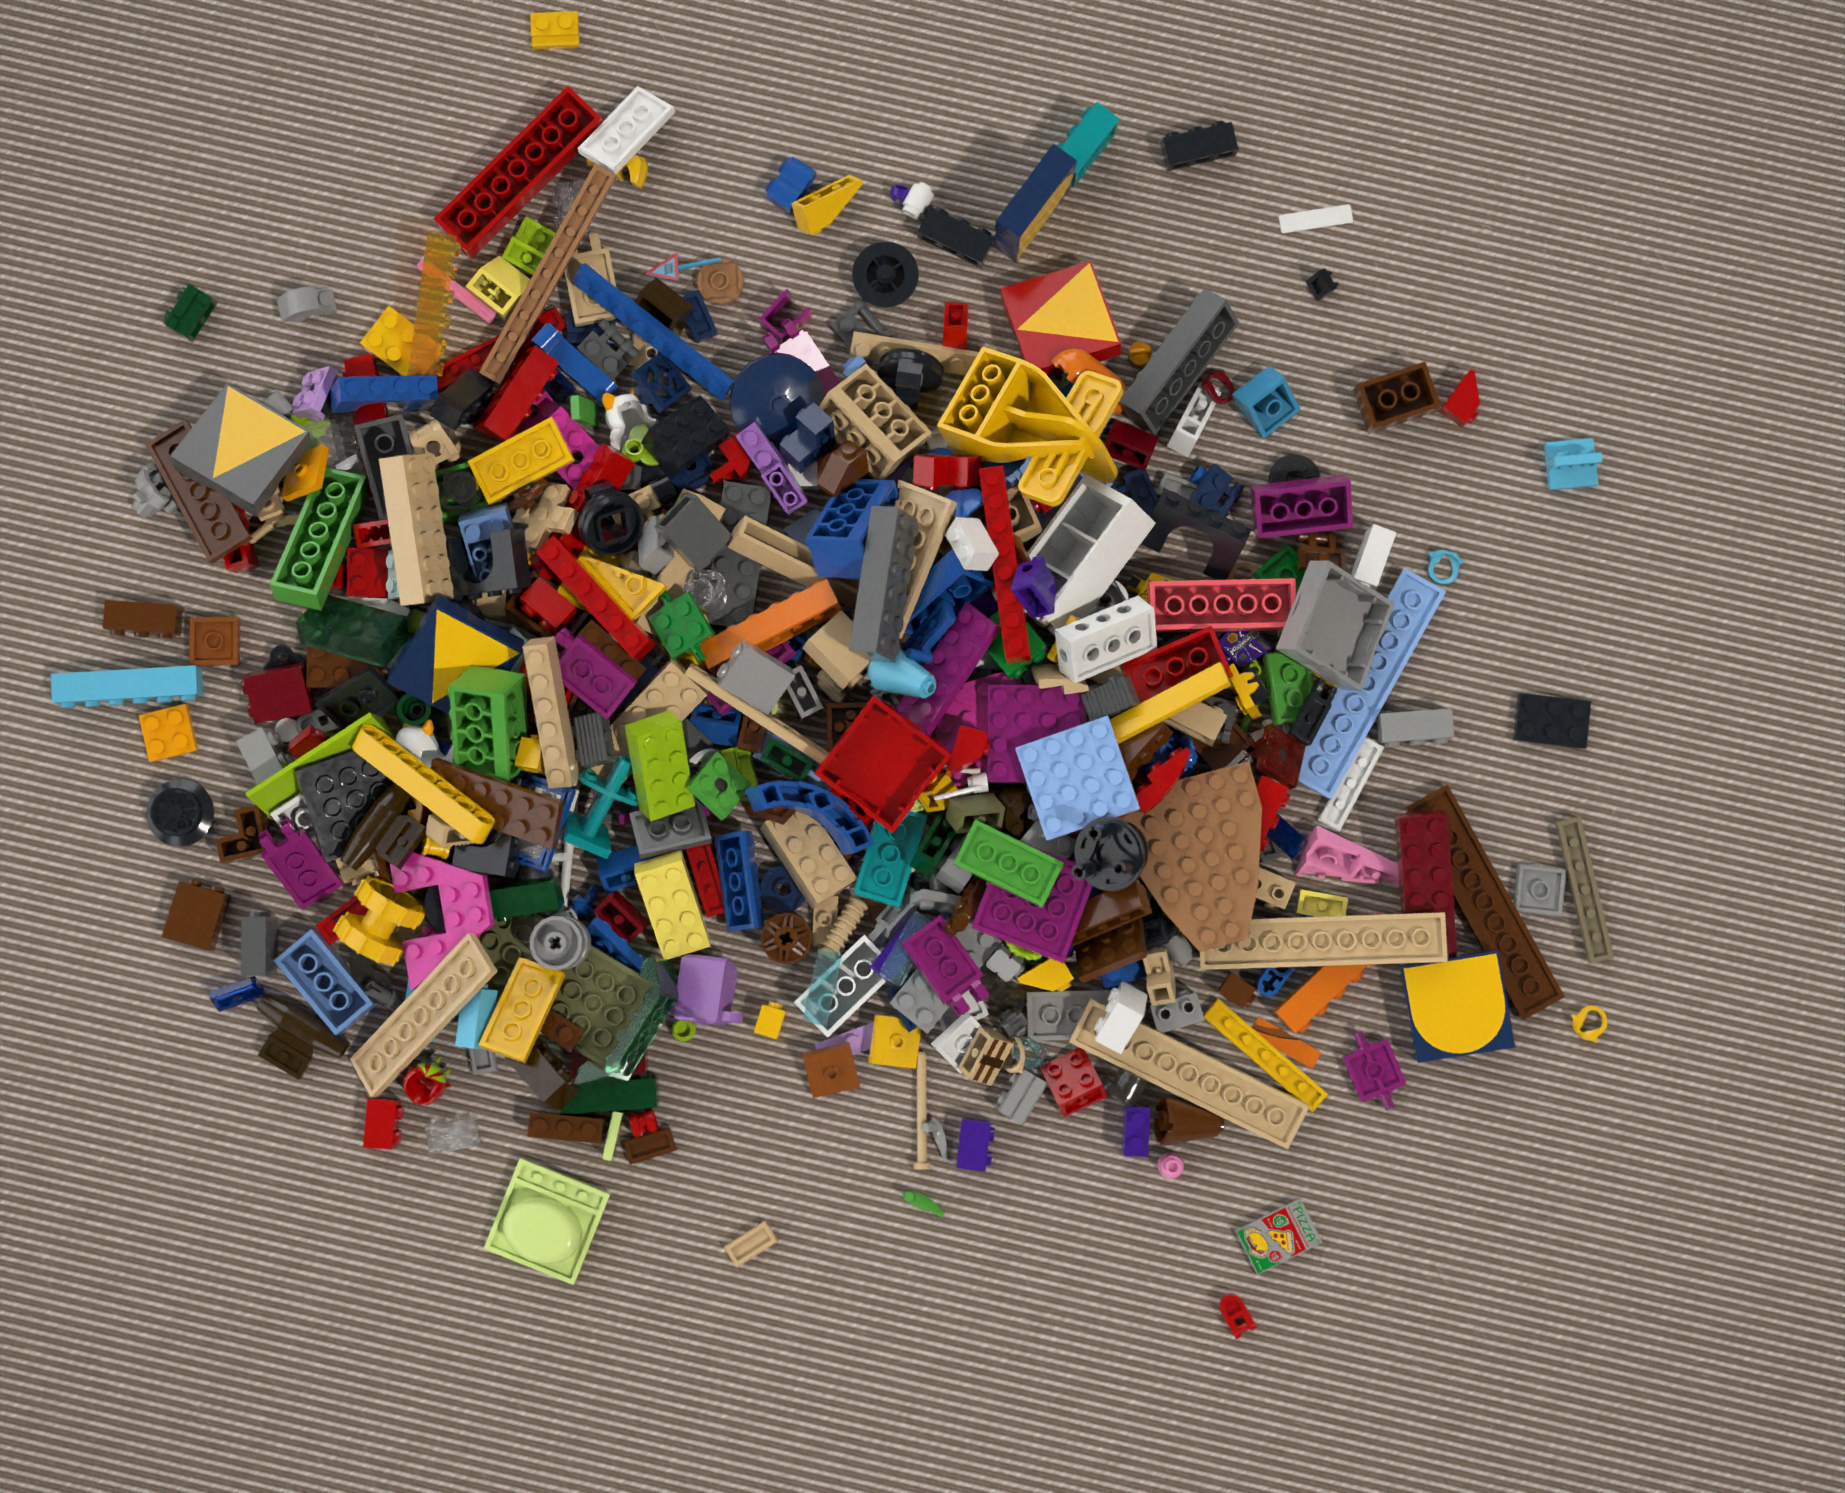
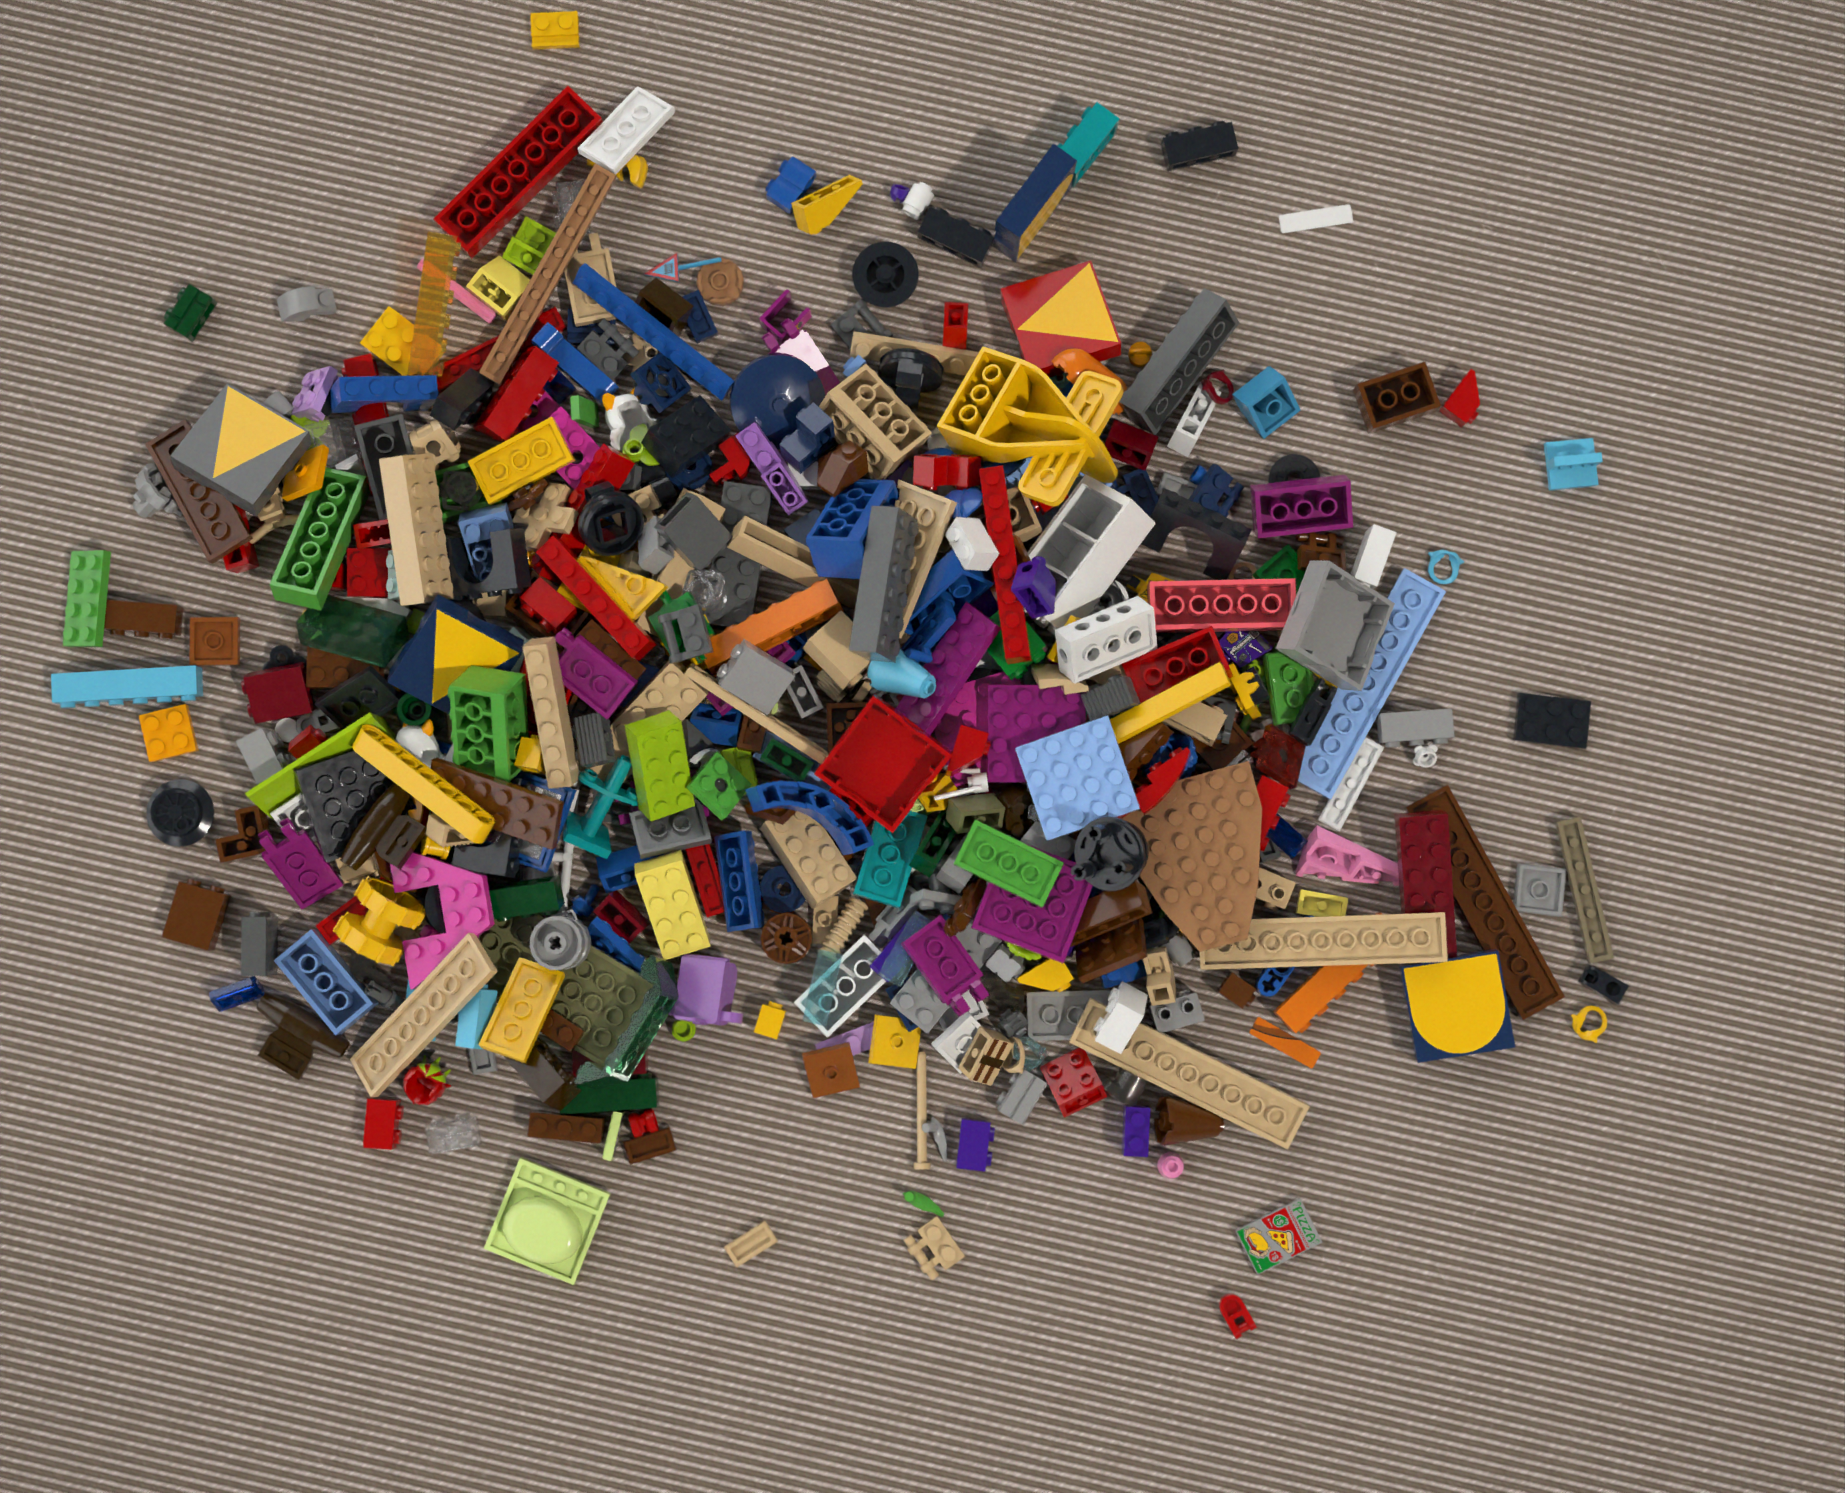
(86, 598): none -> bright green plate
(693, 632): none -> dark grey plate
(861, 691): none -> tan tile
(940, 1243): none -> tan plate
(1264, 1054): yellow tile -> none
(1321, 284): black tile -> none
(1374, 1070): magenta plate -> none
(1428, 759): none -> white plate
(1603, 984): none -> black leg

